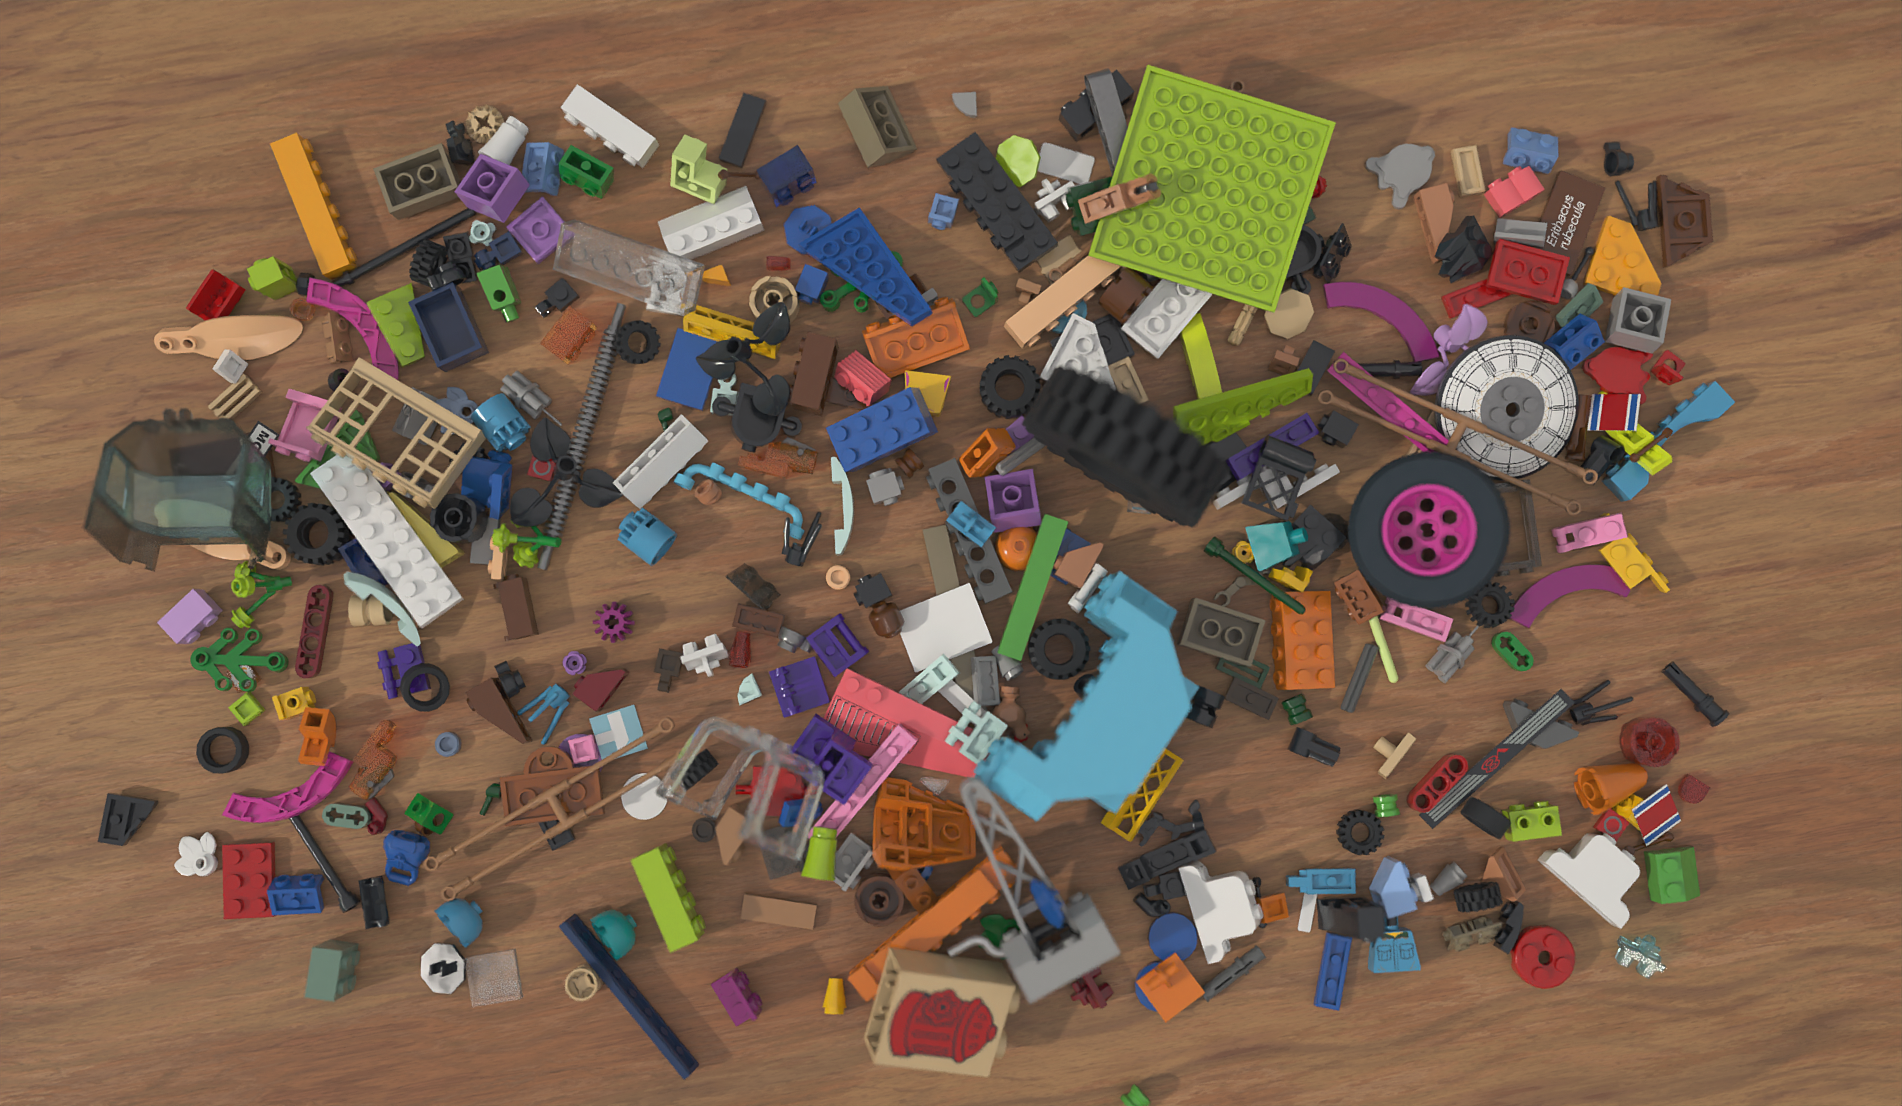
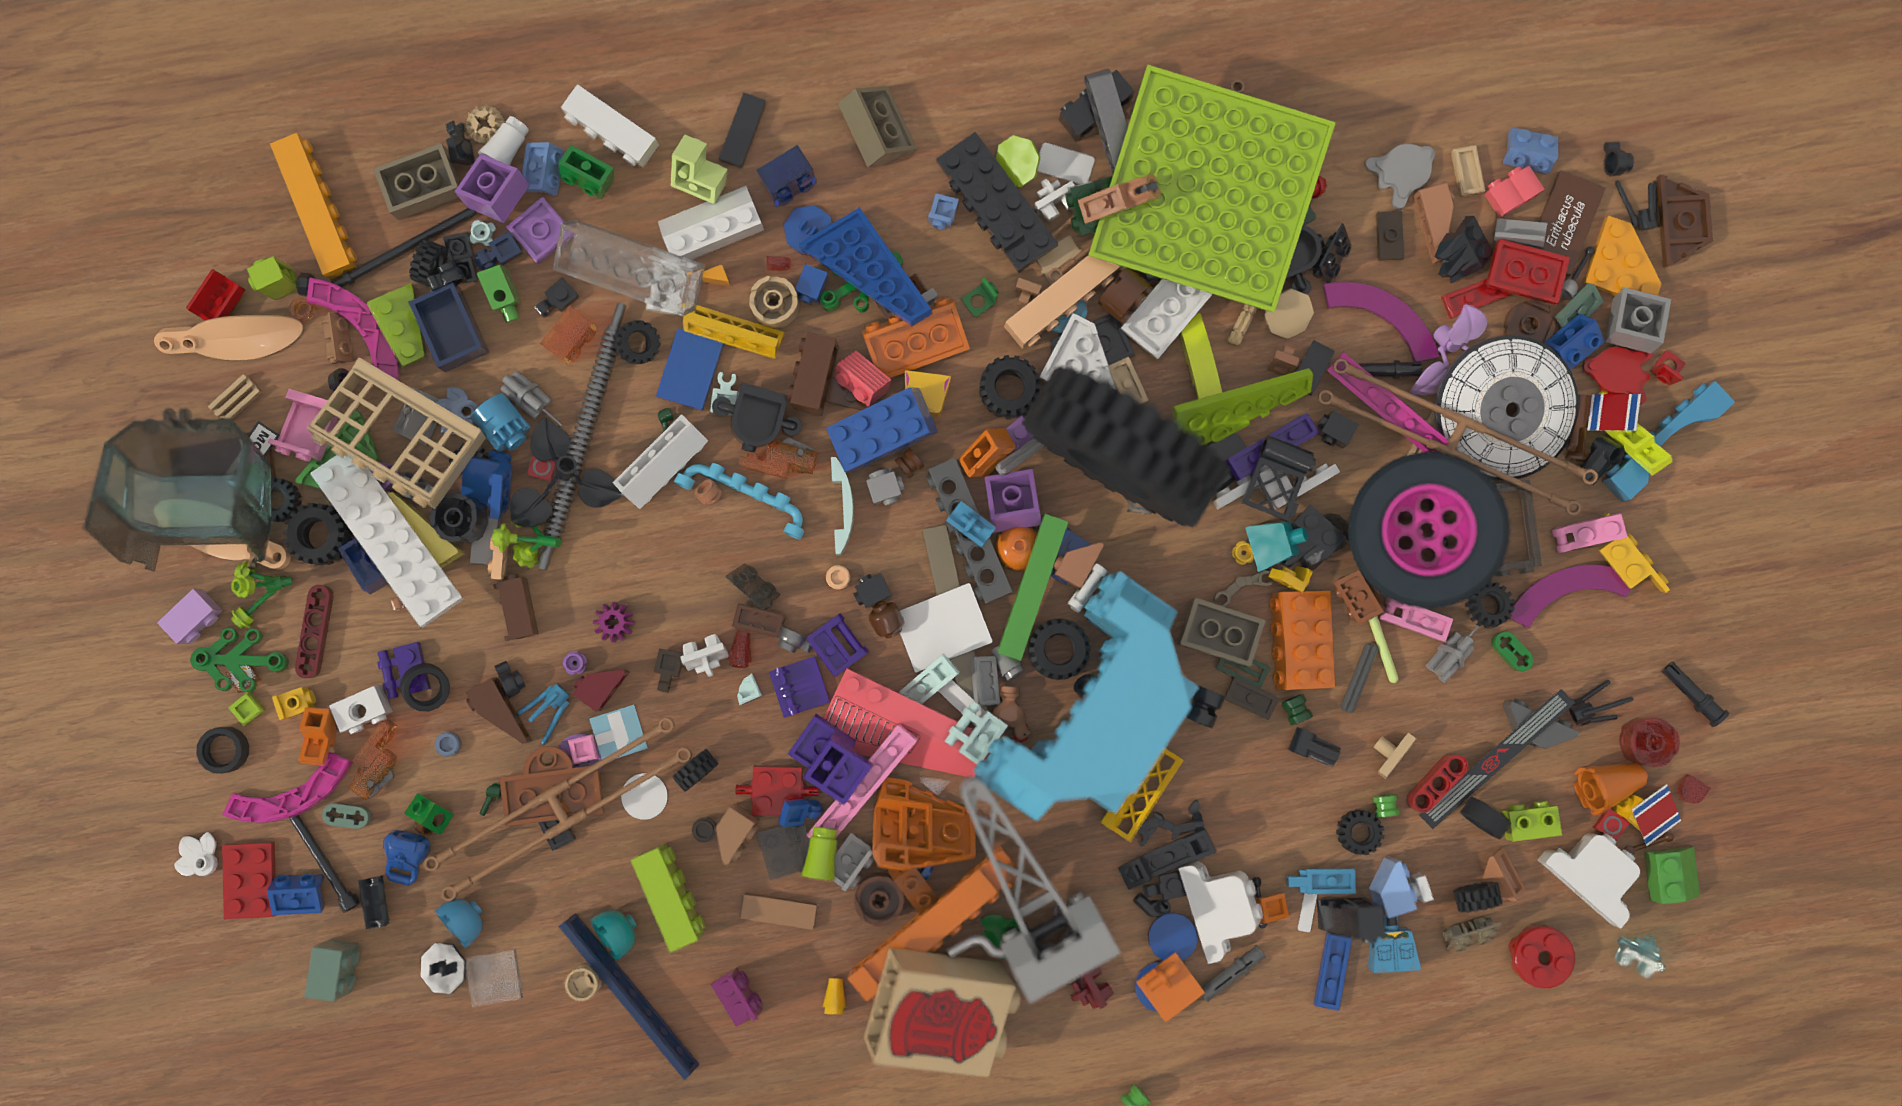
(123, 817): black wing -> none
(230, 366): white tile -> none
(346, 711): none -> white brick
(365, 586): light aqua slope -> none
(368, 610): tan wheel -> none
(379, 817): dark red arm -> none
(646, 536): dark azure gear -> none
(720, 359): black plant -> none
(723, 174): reddish brown hinge -> none
(751, 743): clear windscreen -> none
(797, 552): black plant -> none
(966, 103): light grey tile -> none
(1047, 903): blue piece -> none
(1216, 548): dark green piece -> none
(1390, 236): none -> dark brown plate
(1448, 879): light grey cone -> none
(1512, 916): black slope -> none
(1667, 432): reddish brown hinge -> none

